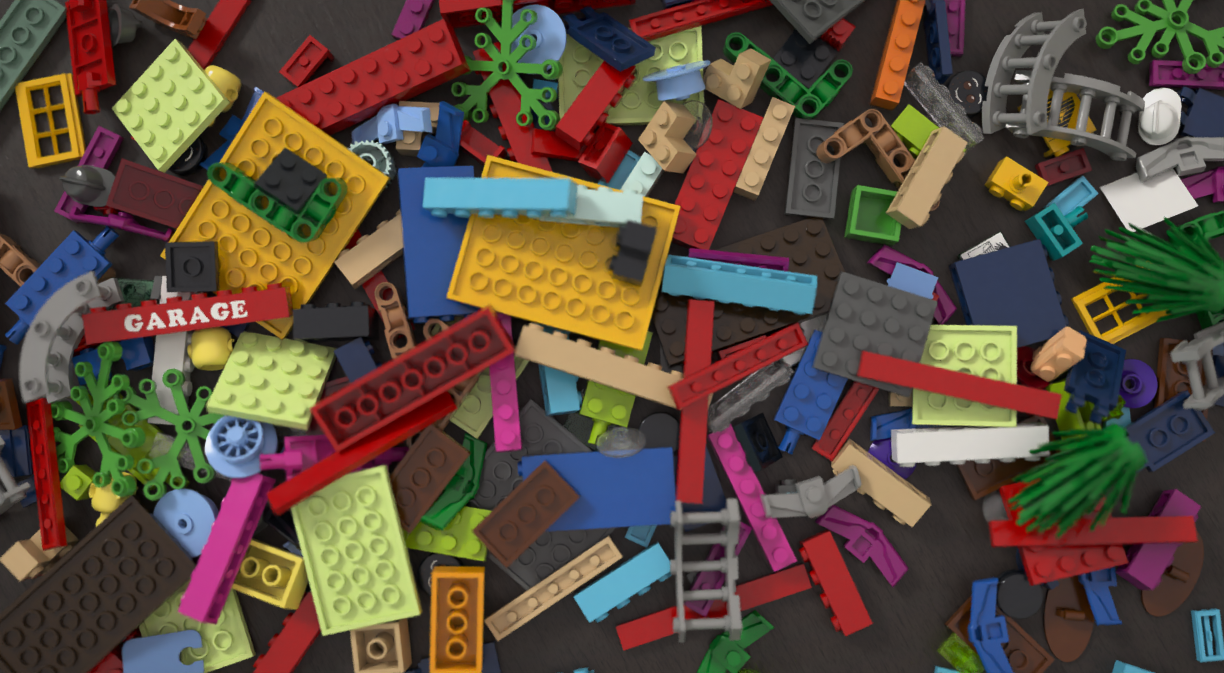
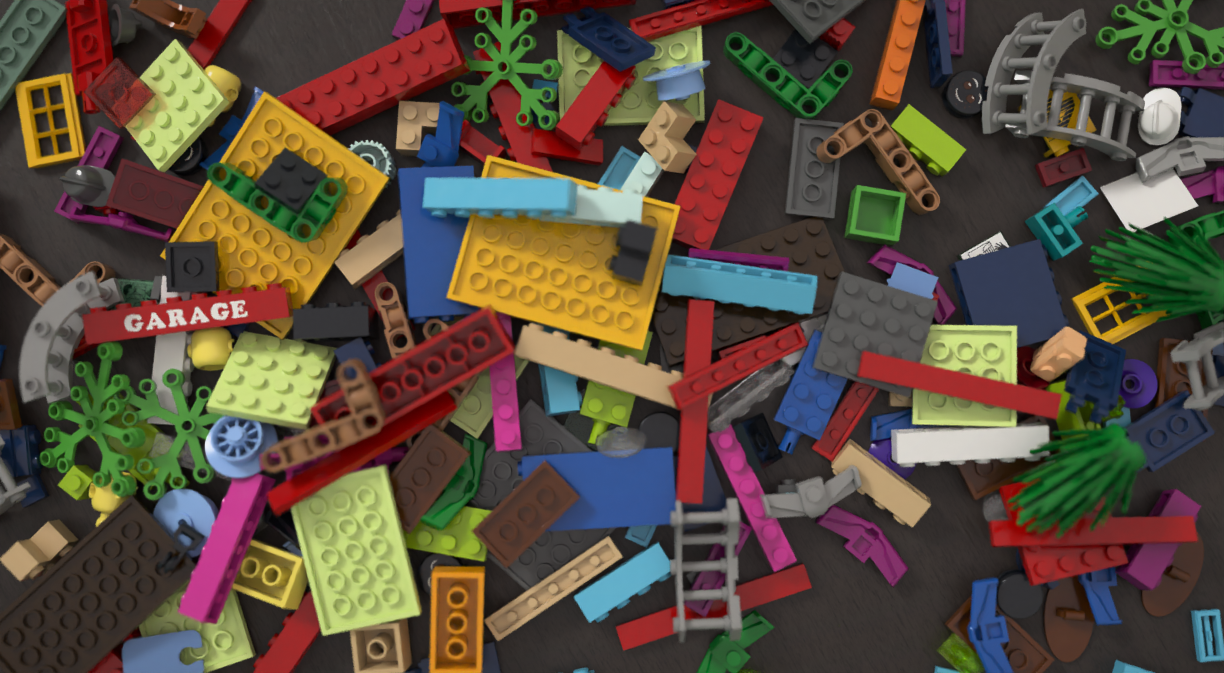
(46, 474): red tile -> none
(69, 261): blue plate -> none
(119, 92): none -> clear red plate
(136, 353): blue arch -> none
(169, 562): none -> black piece
(305, 61): red panel -> none
(362, 400): none -> medium nougat beam
(391, 122): light blue plate -> none
(547, 31): light blue piece -> none
(605, 152): red panel -> none
(698, 134): clear dish -> none
(738, 82): tan brick -> none
(764, 149): tan brick -> none
(835, 582): red brick -> none
(927, 178): tan brick -> none
(940, 106): clear plate -> none
(1015, 184): yellow brick -> none

